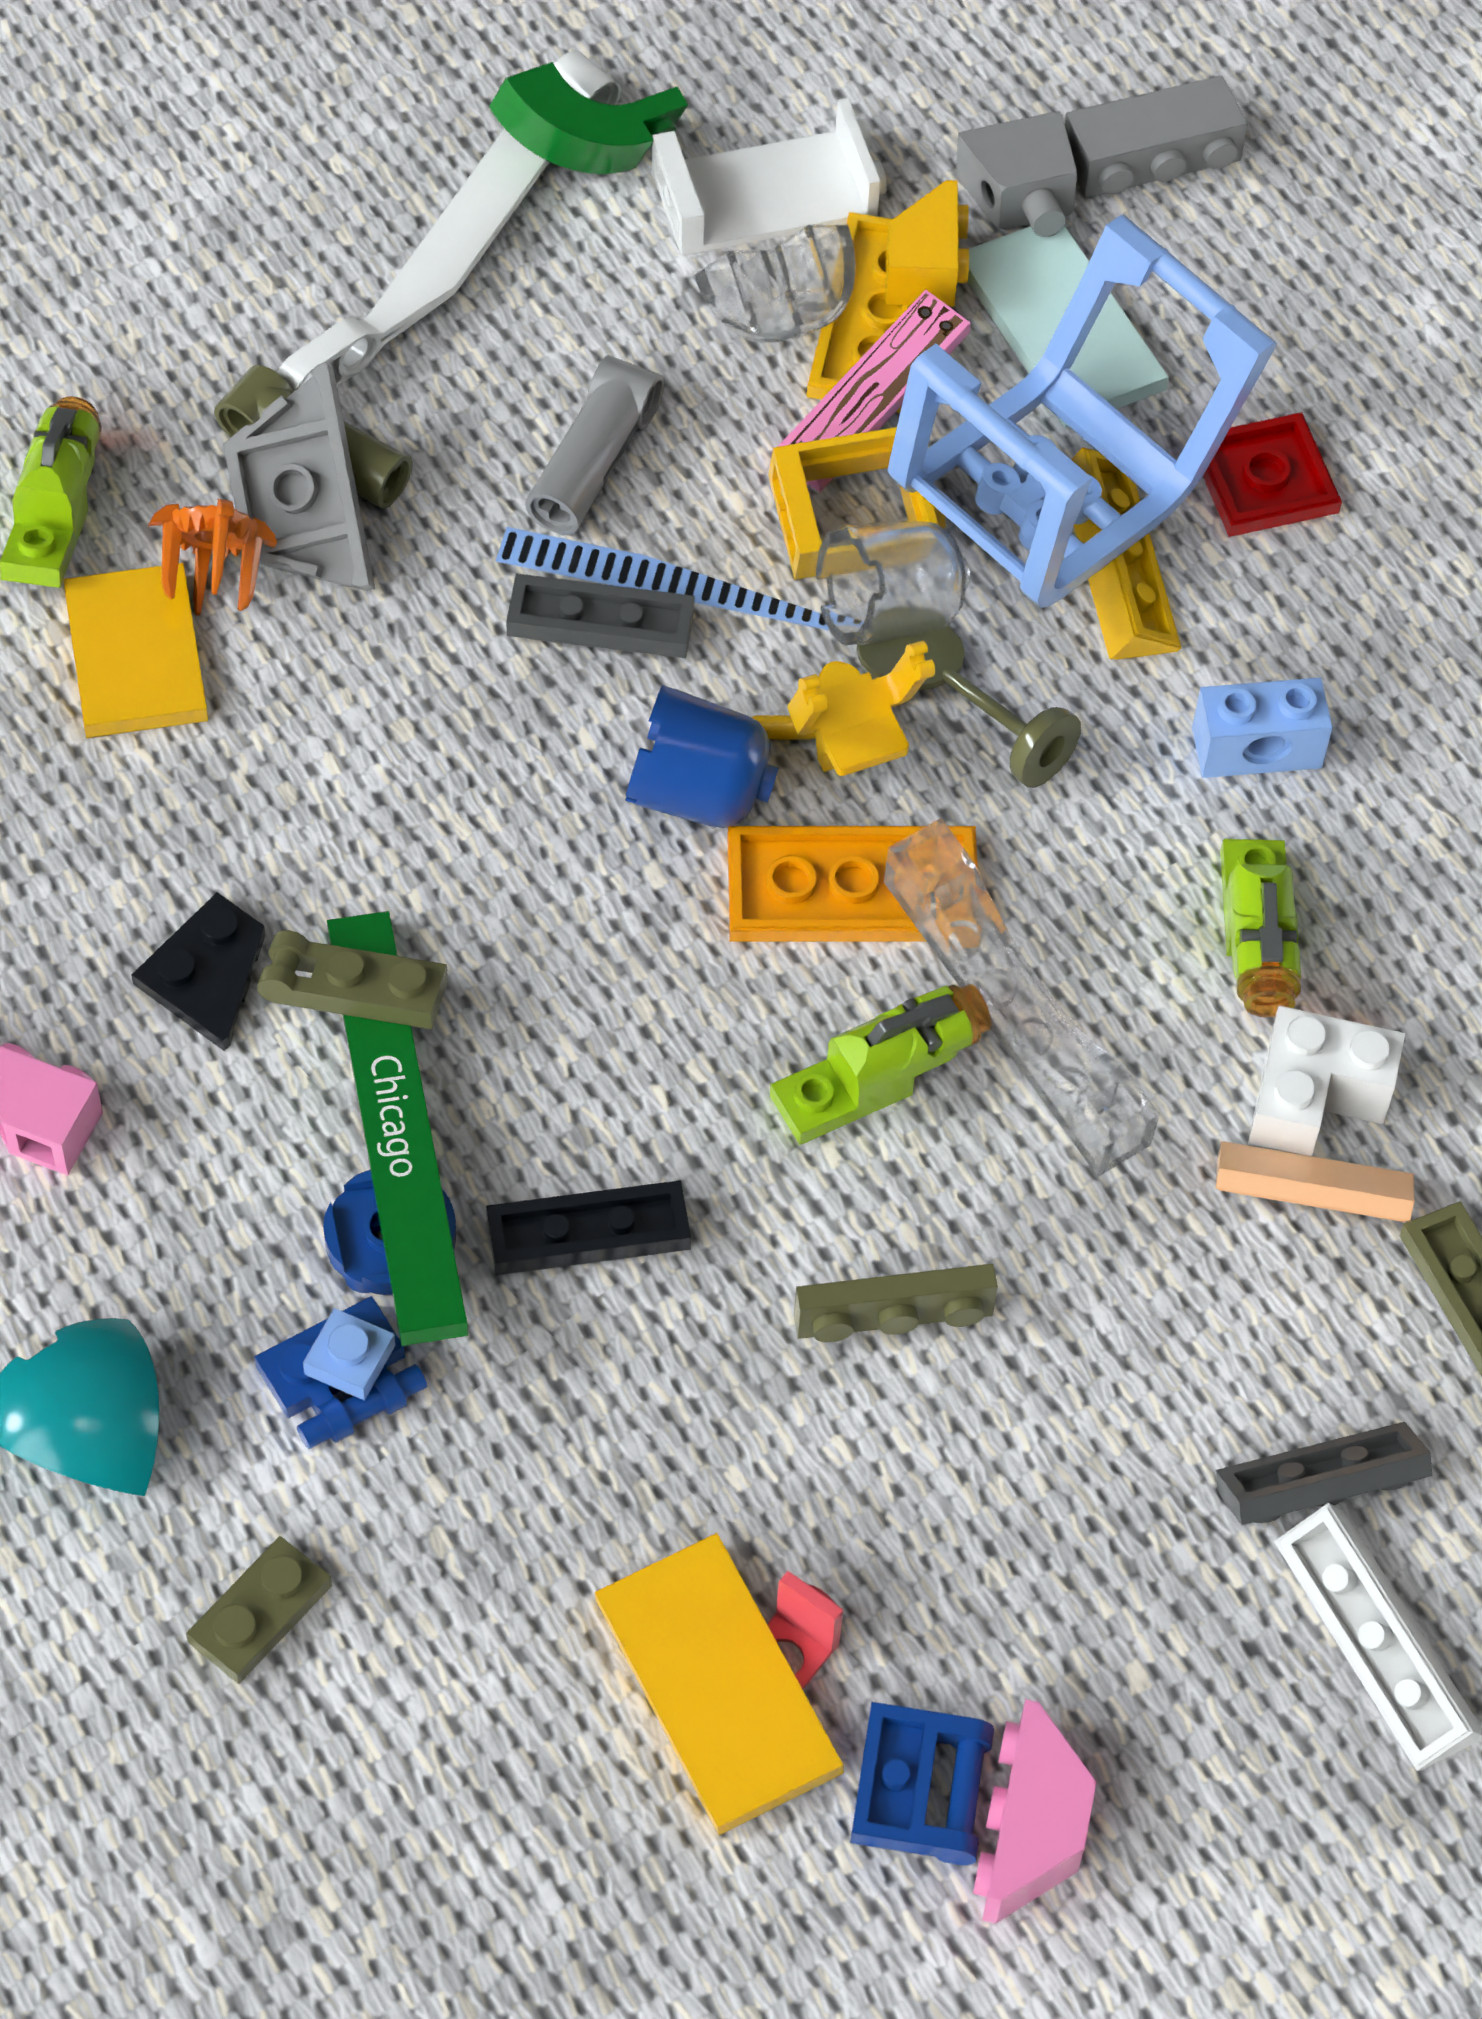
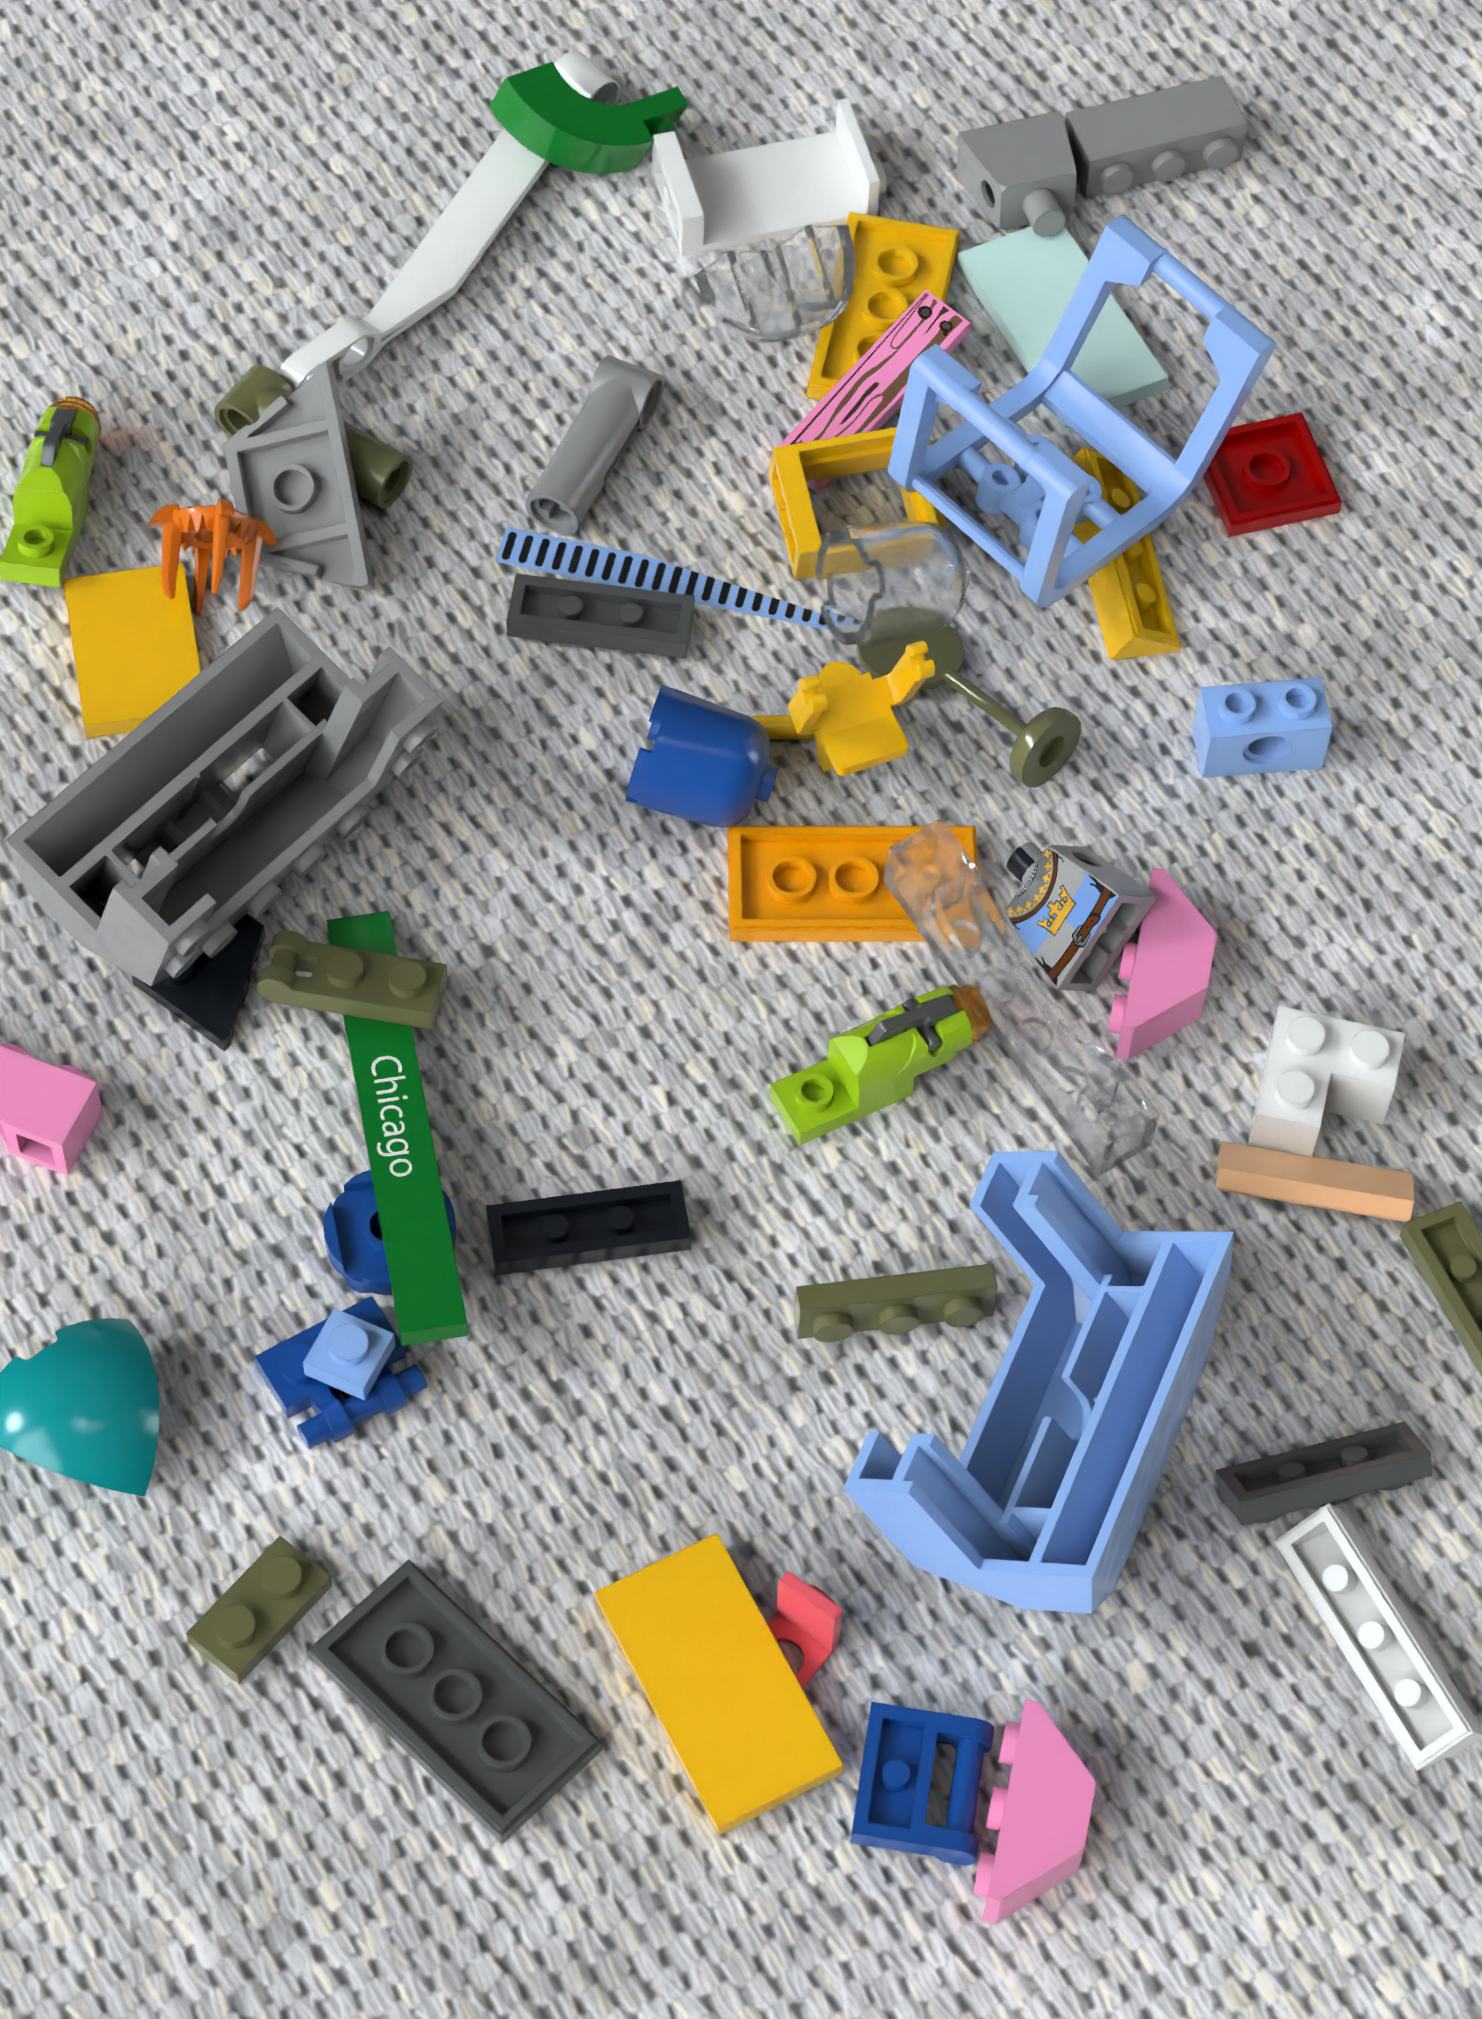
(200, 843): none -> light grey wedge
(455, 1701): none -> dark grey tile
(925, 248): yellow slope -> none
(1073, 912): none -> torso
(1076, 1409): none -> light blue wedge
(1165, 970): none -> bright pink slope
(1261, 924): lime plate -> none

